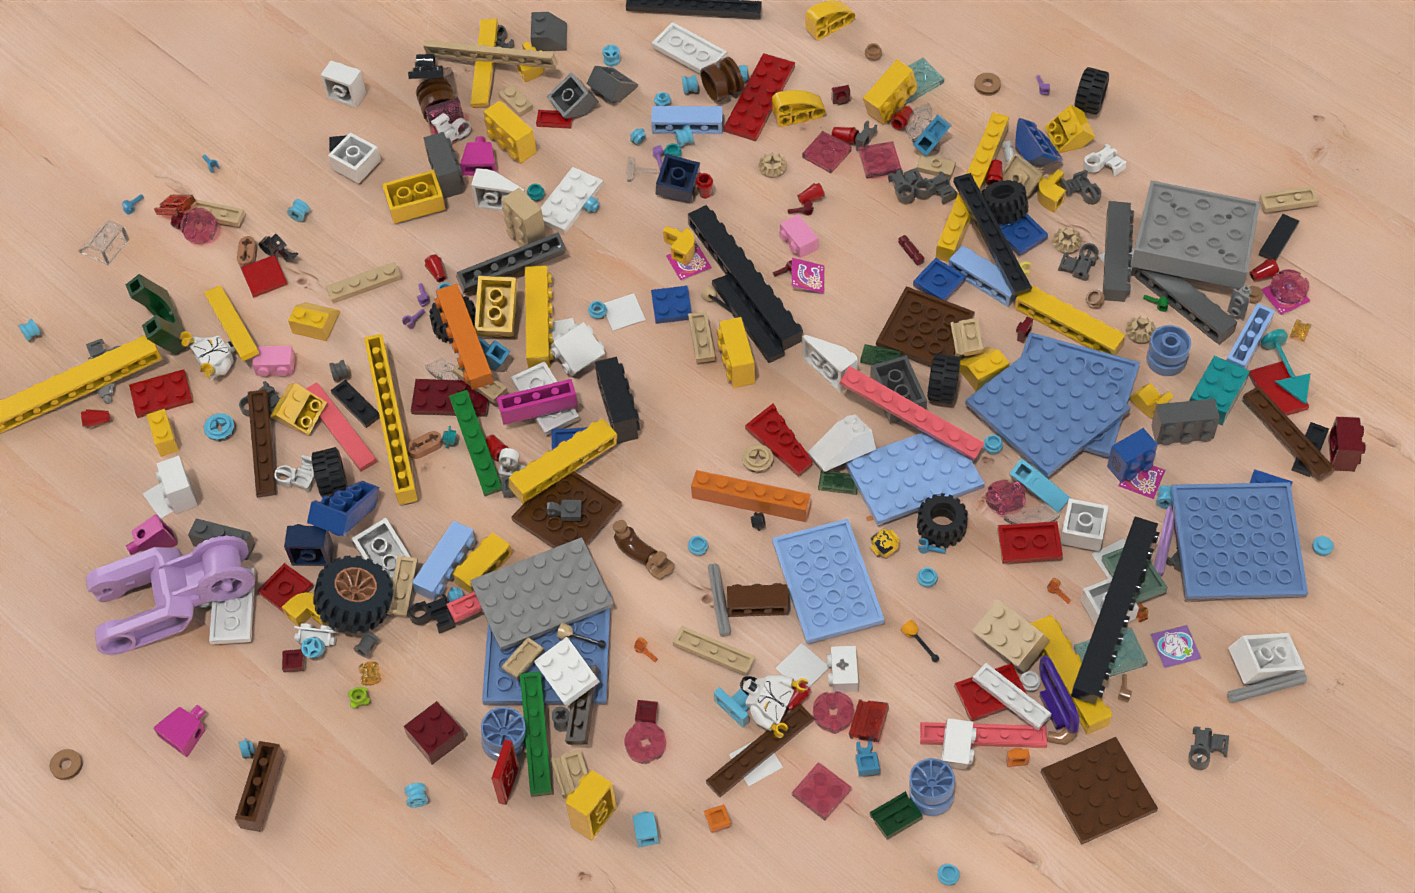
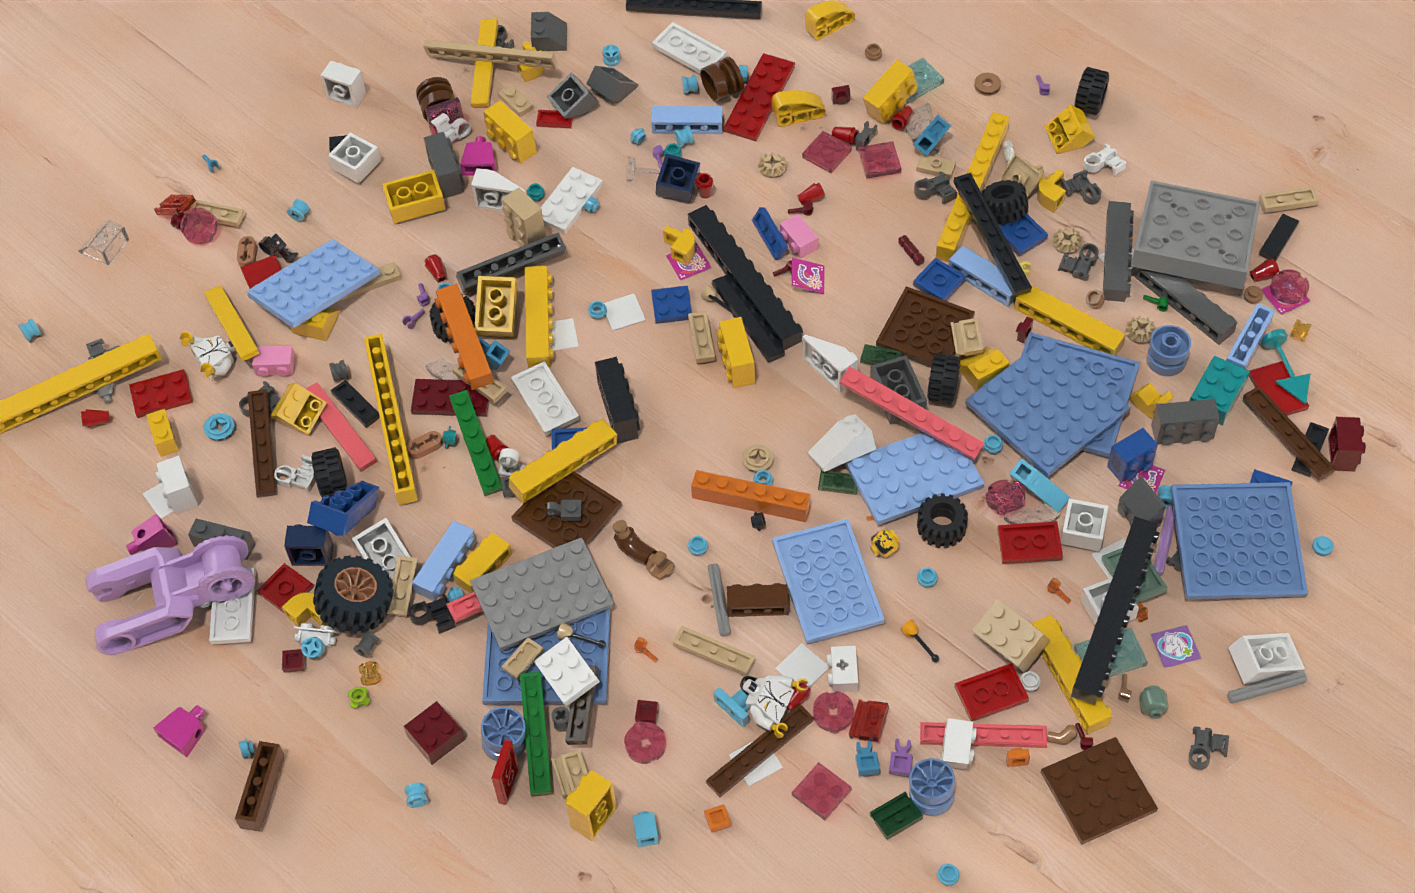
(59, 758): medium nougat piece -> none
(129, 205): dark azure hand -> none
(165, 325): dark green arch -> none
(313, 283): none -> light blue plate
(426, 68): black hinge -> none
(537, 401): dark pink brick -> none
(577, 348): white brick -> none
(662, 99): medium azure plate -> none
(763, 474): none -> medium azure plate
(769, 233): none -> blue plate
(773, 433): red wing -> none
(901, 761): none -> medium lavender plate
(904, 183): dark grey piece -> none
(924, 549): dark azure hand -> none
(995, 172): red cone -> none
(1011, 696): white tile -> none
(1035, 145): blue wedge -> none
(1057, 698): dark purple bar -> none
(1085, 742): none -> dark red hand
(1141, 502): none -> dark grey slope
(1153, 701): none -> sand green head
(1239, 302): light grey hinge -> none

